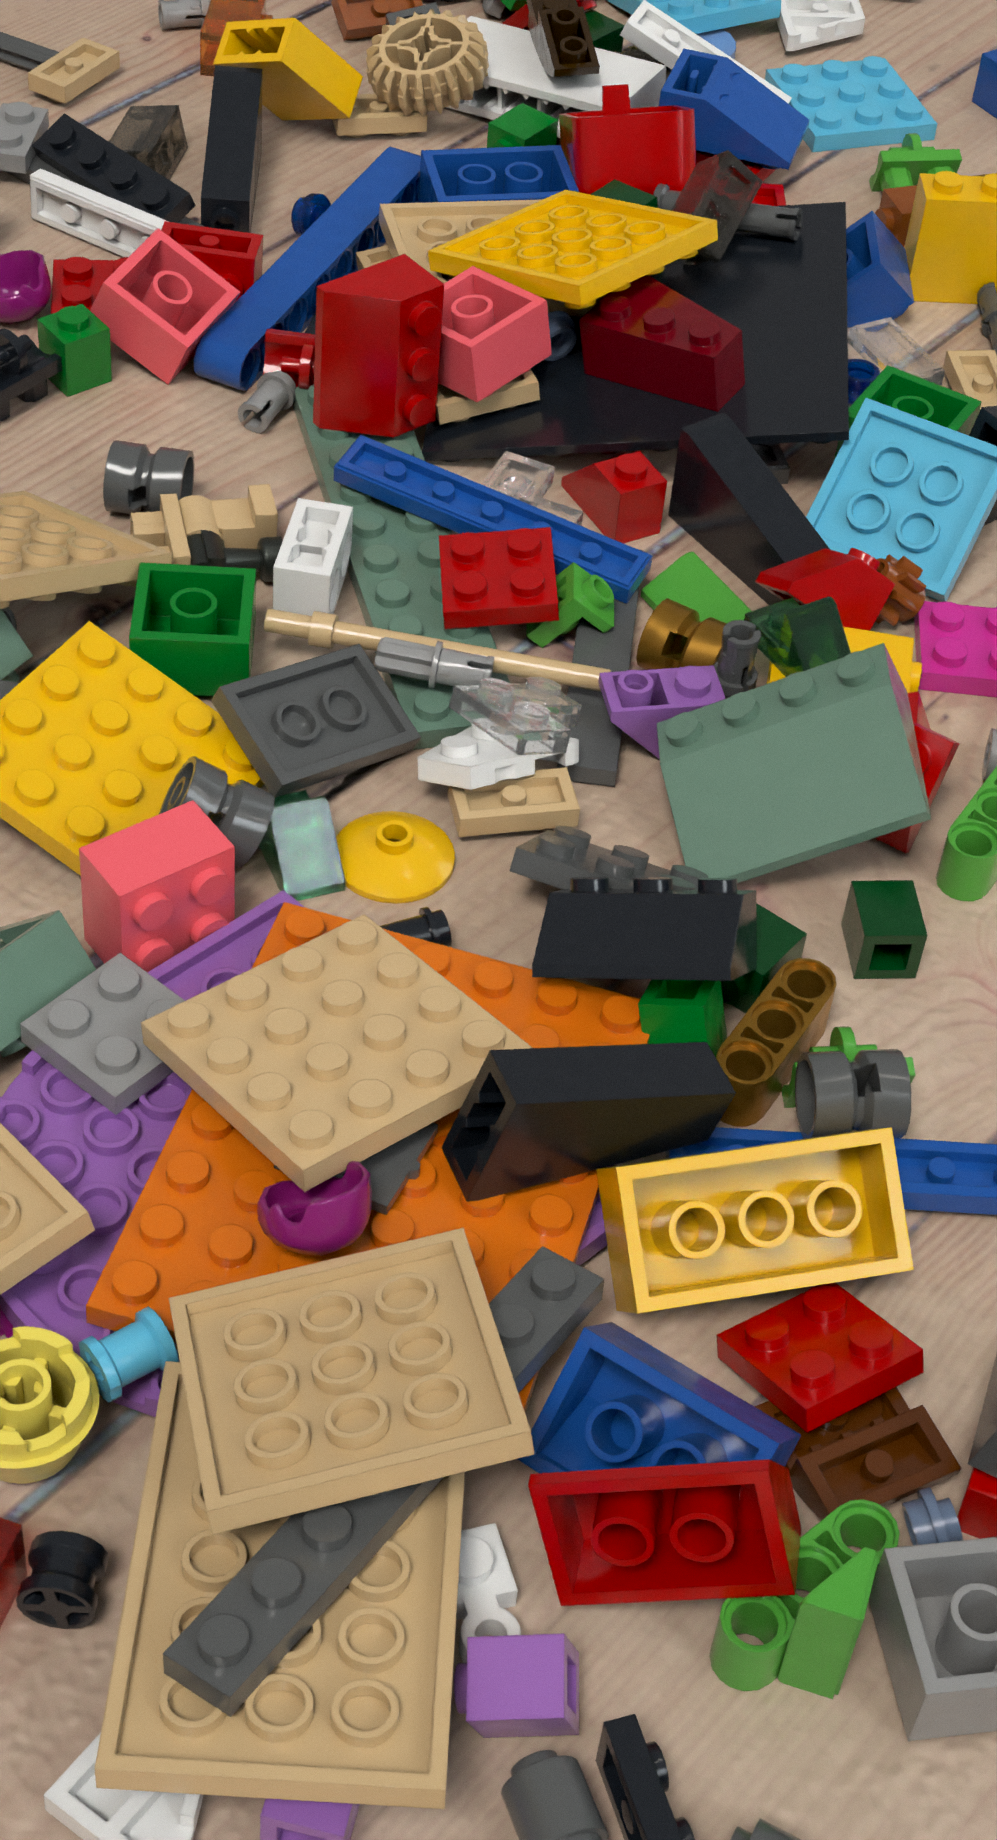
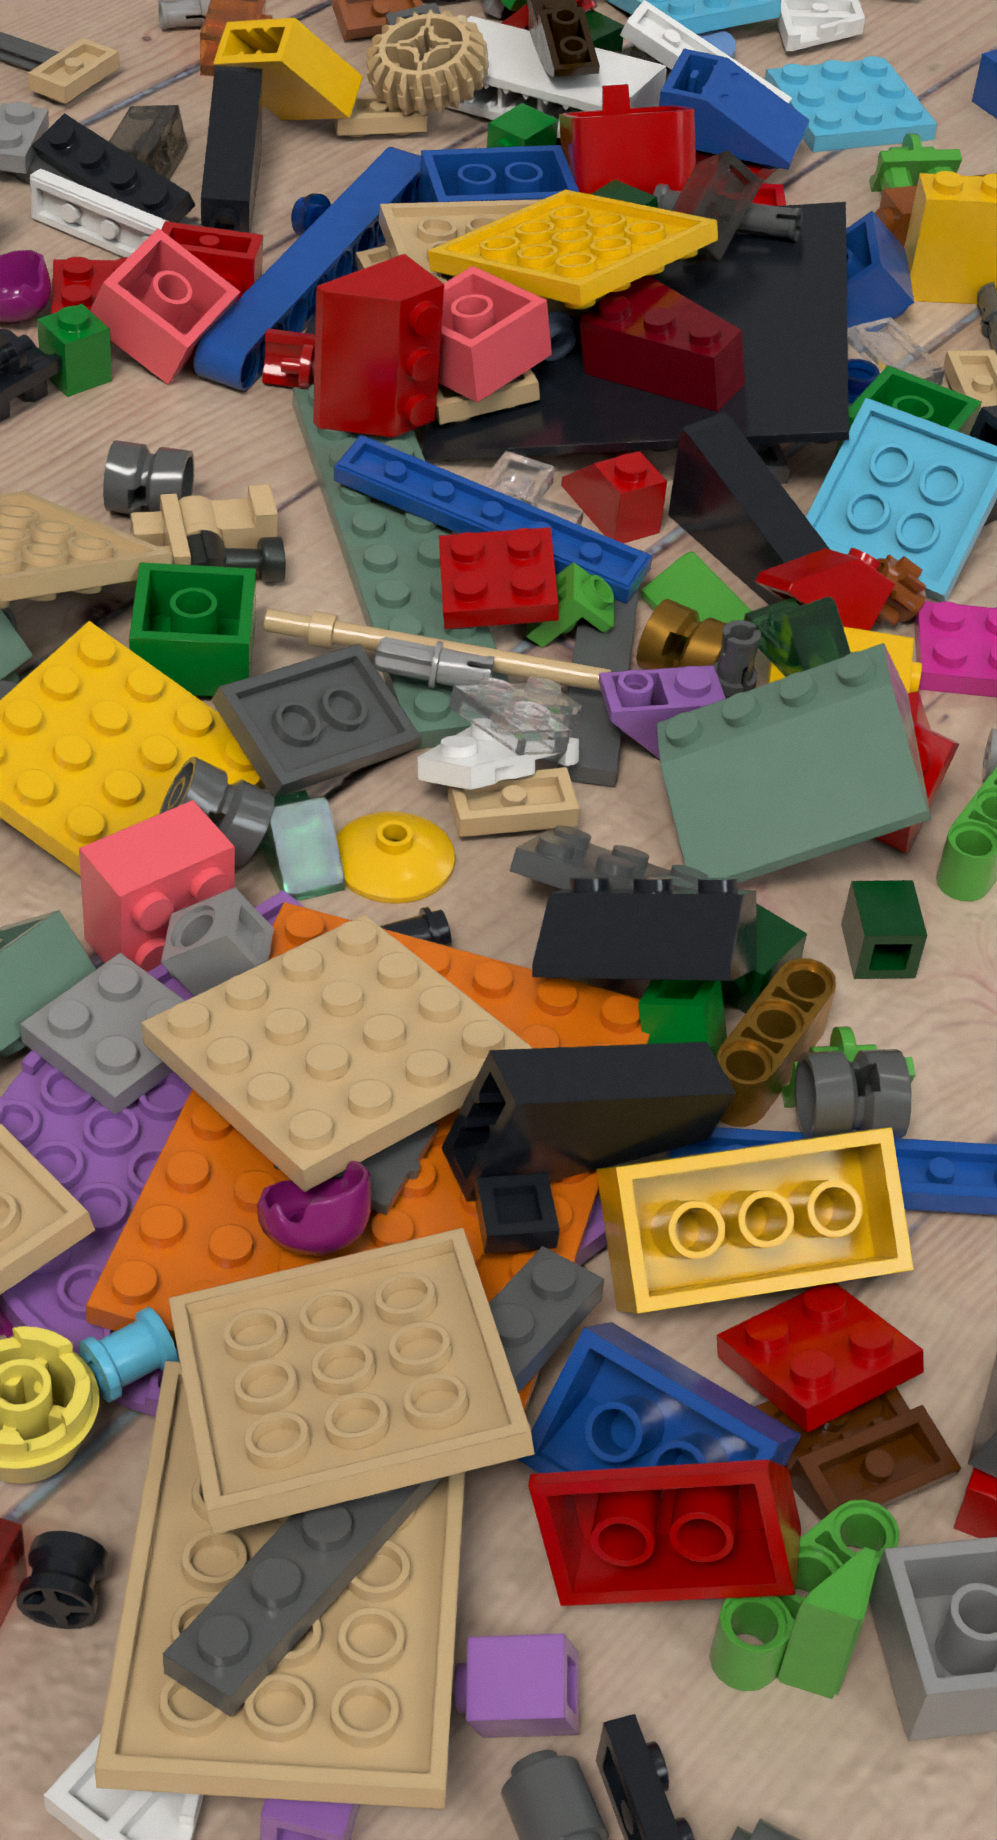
(215, 941): none -> light grey brick
(273, 393): light grey pin -> none
(313, 558): white brick -> none
(484, 1587): white plate -> none
(516, 1213): none -> black plate
(931, 1520): sand blue plate -> none

